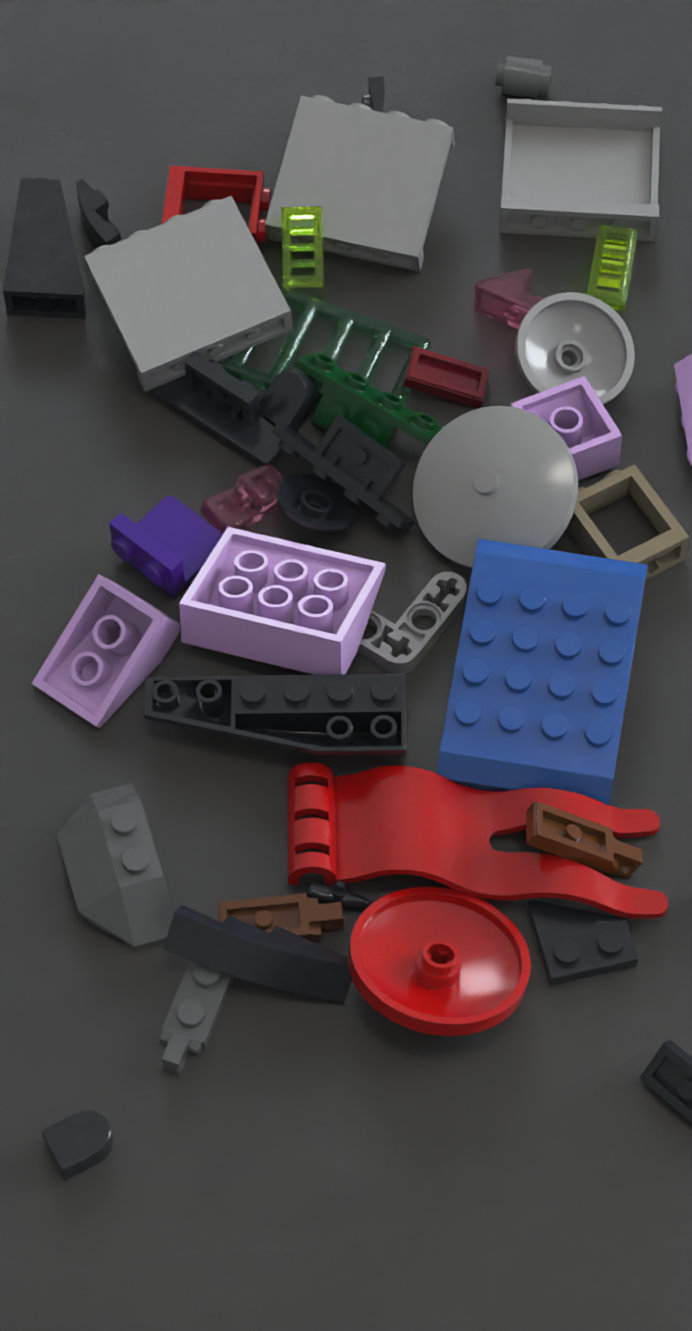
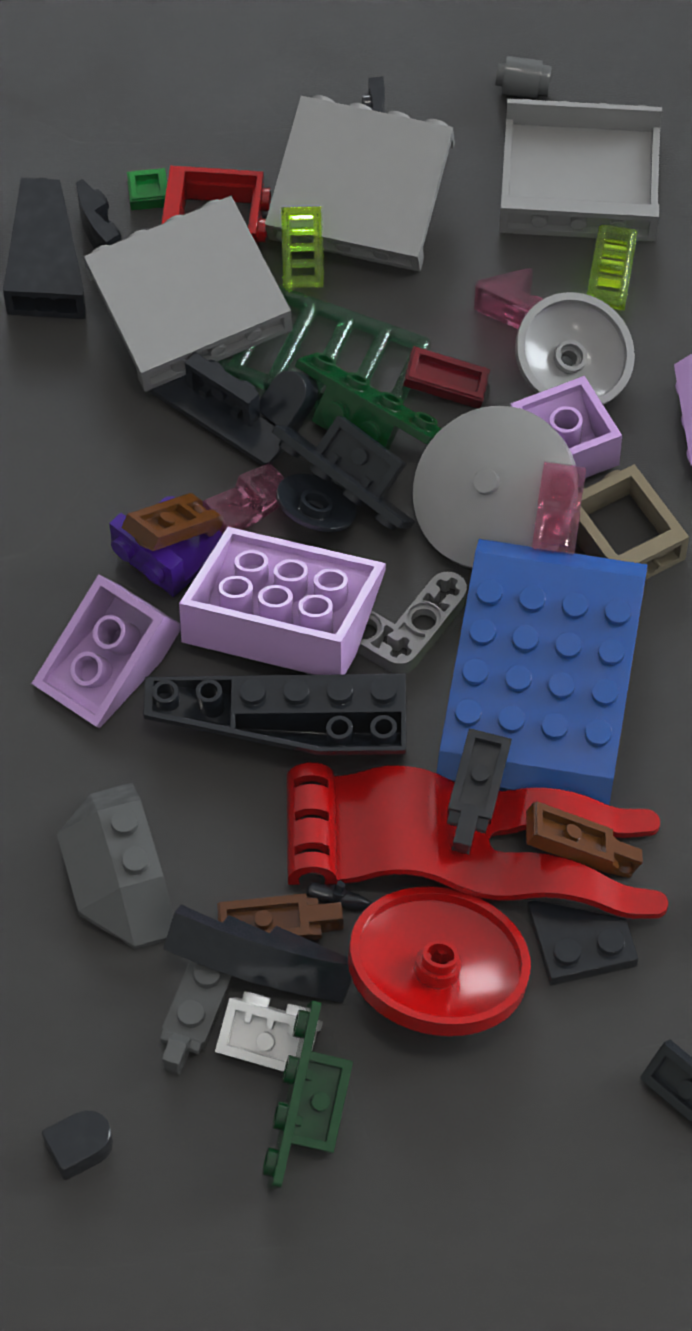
(147, 188): none -> green tile
(172, 522): none -> reddish brown plate
(259, 1031): none -> white bracket
(313, 1099): none -> dark green bracket
(476, 786): none -> black hinge
(558, 507): none -> clear pink slope

